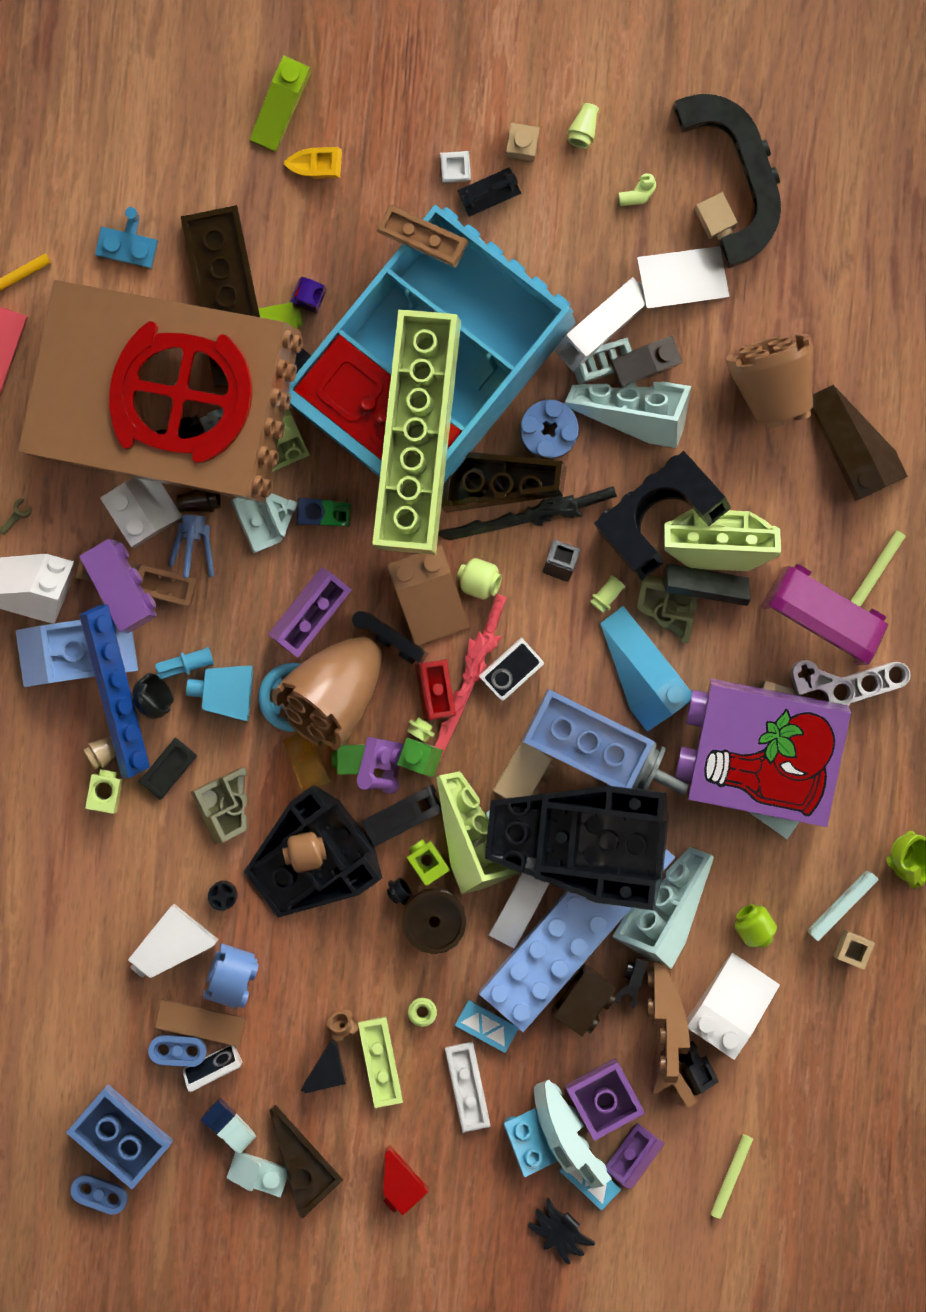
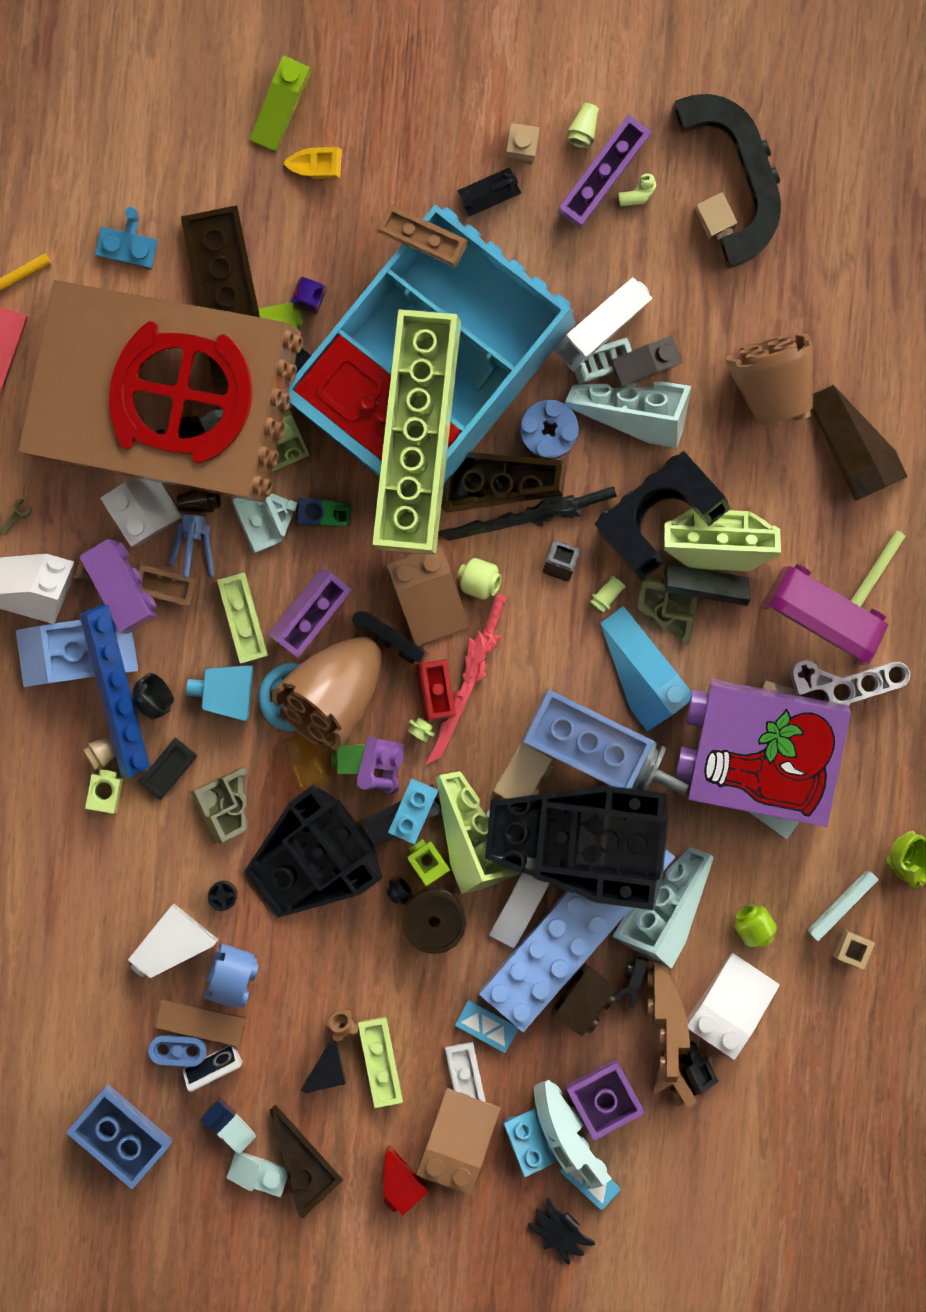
(99, 1194): medium blue plate -> none
(184, 663): medium azure axle -> none
(242, 617): none -> yellowish green plate
(305, 852): medium nougat head -> none
(413, 811): none -> medium azure brick
(420, 757): bright green brick -> none
(422, 1021): yellowish green plate -> none
(455, 167): white tile -> none
(458, 1141): none -> medium nougat slope
(511, 669): slope -> none
(604, 172): none -> medium lavender brick
(634, 1156): medium lavender slope -> none
(683, 277): white sticker -> none
(731, 1176): yellowish green bar -> none

